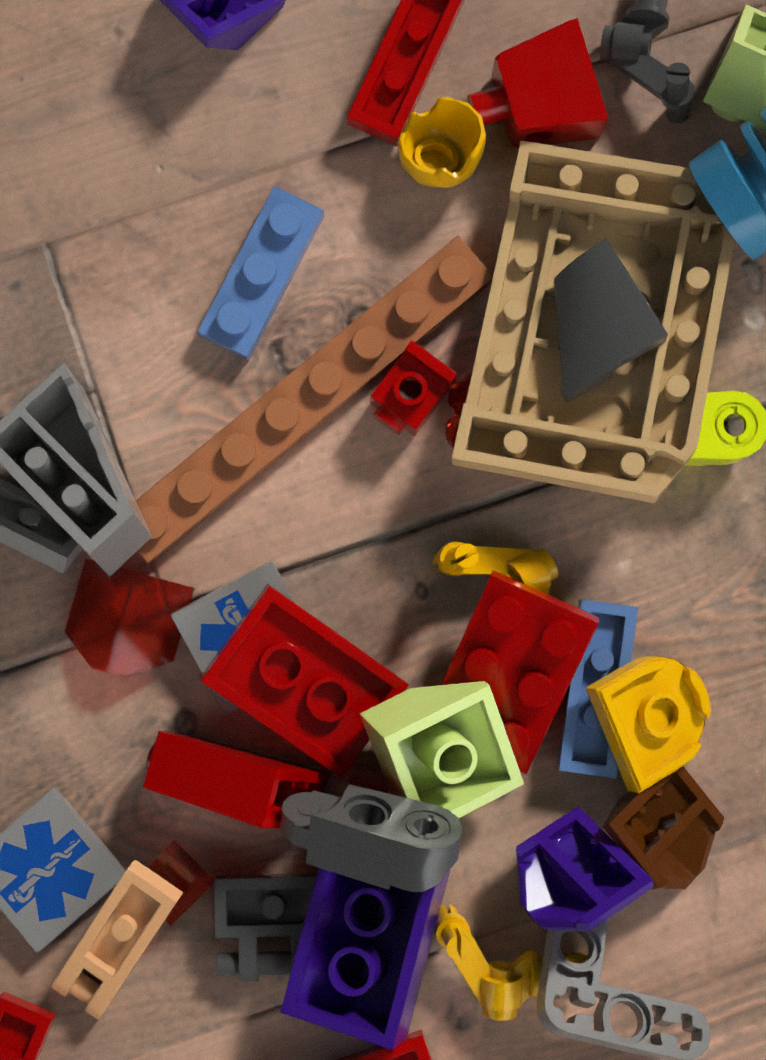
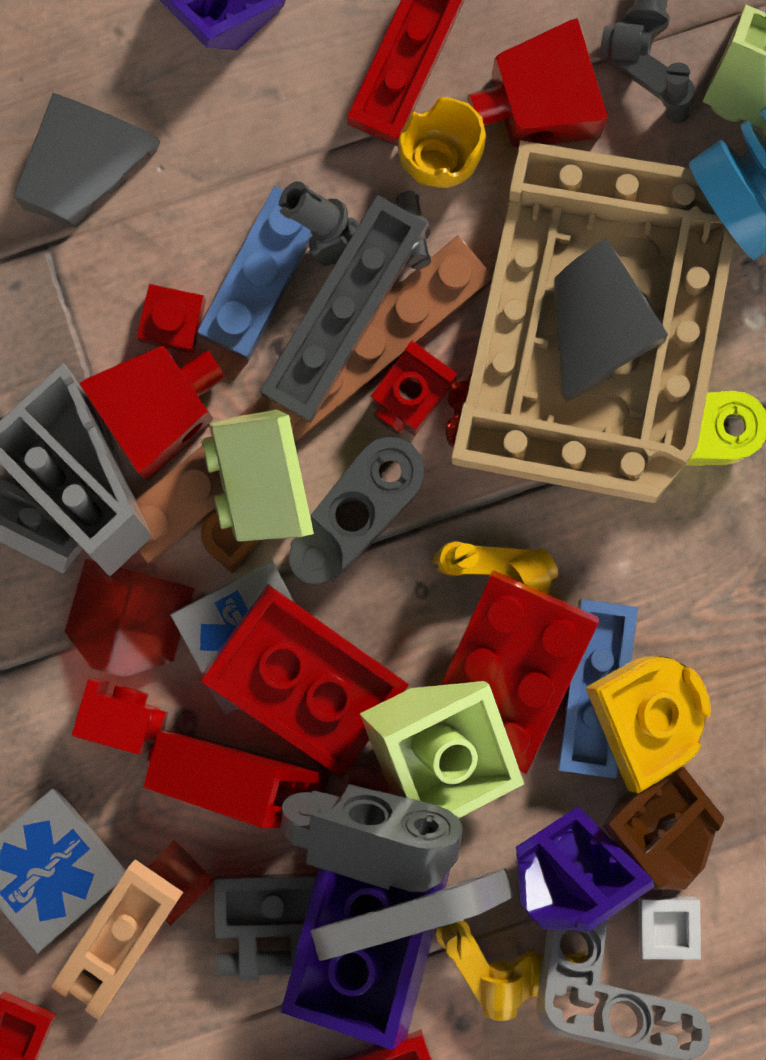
(78, 160): none -> dark grey slope
(119, 718): none -> red brick
(154, 404): none -> red torso
(171, 318): none -> red plate
(223, 545): none -> dark orange tile
(258, 477): none -> yellowish green slope
(332, 227): none -> dark grey pin
(332, 549): none -> dark grey piece
(343, 309): none -> dark grey plate
(413, 916): none -> light grey beam
(669, 927): none -> white plate

